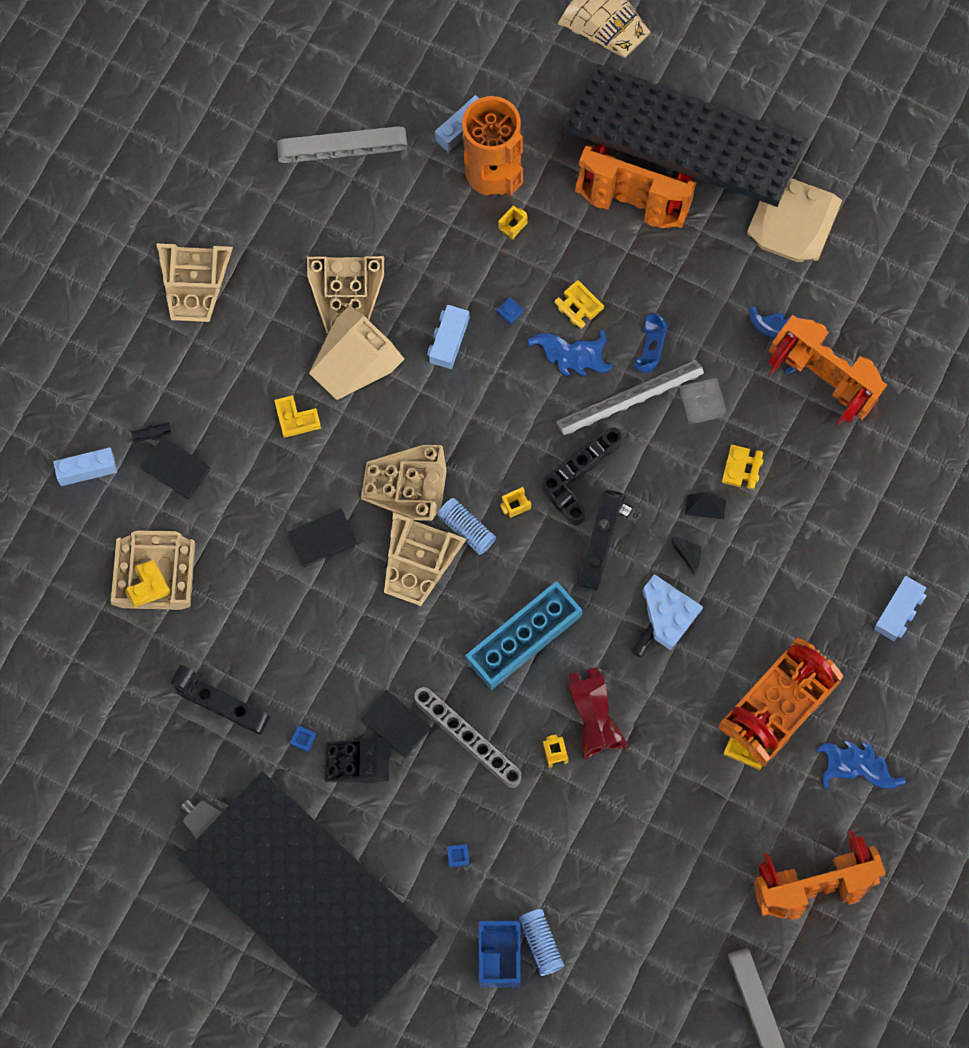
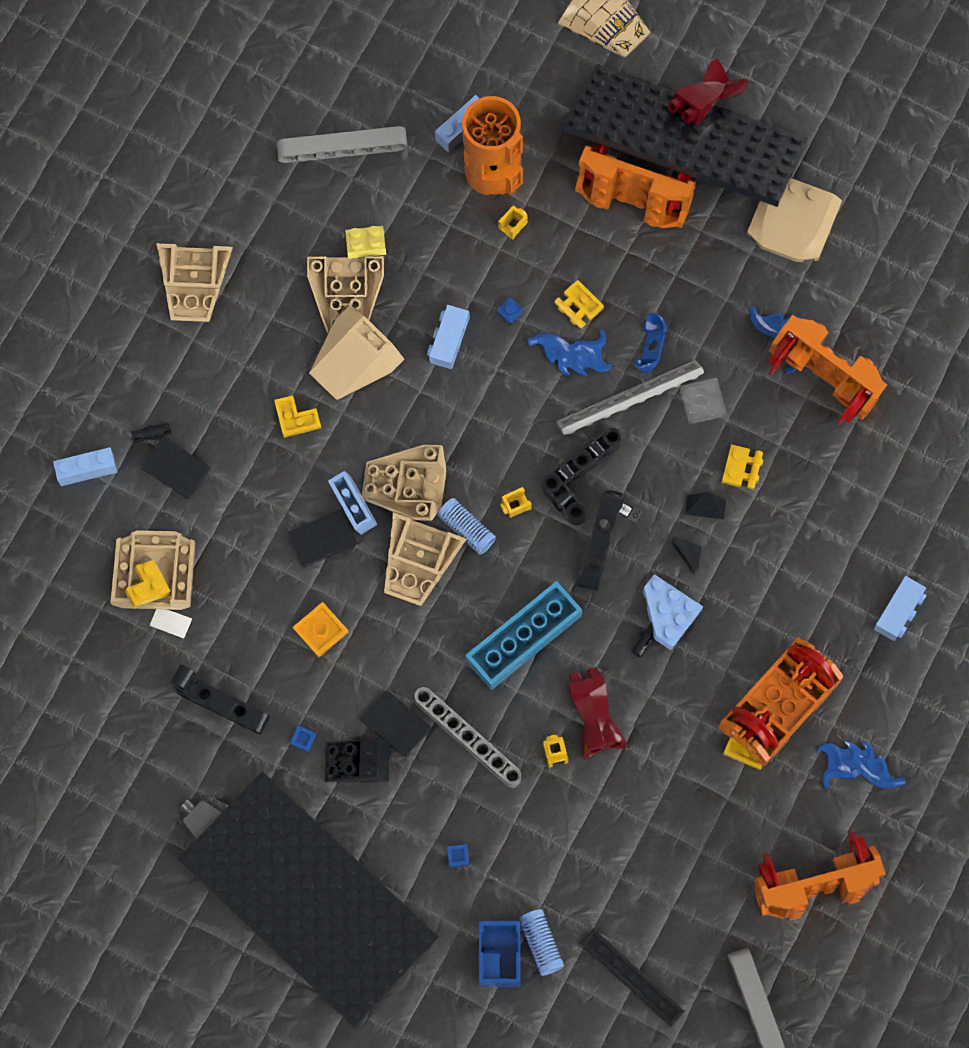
(171, 622): none -> white sticker
(320, 629): none -> light orange plate
(352, 502): none -> light blue brick
(365, 242): none -> light yellow plate
(632, 977): none -> black tile
(699, 98): none -> dark red hips

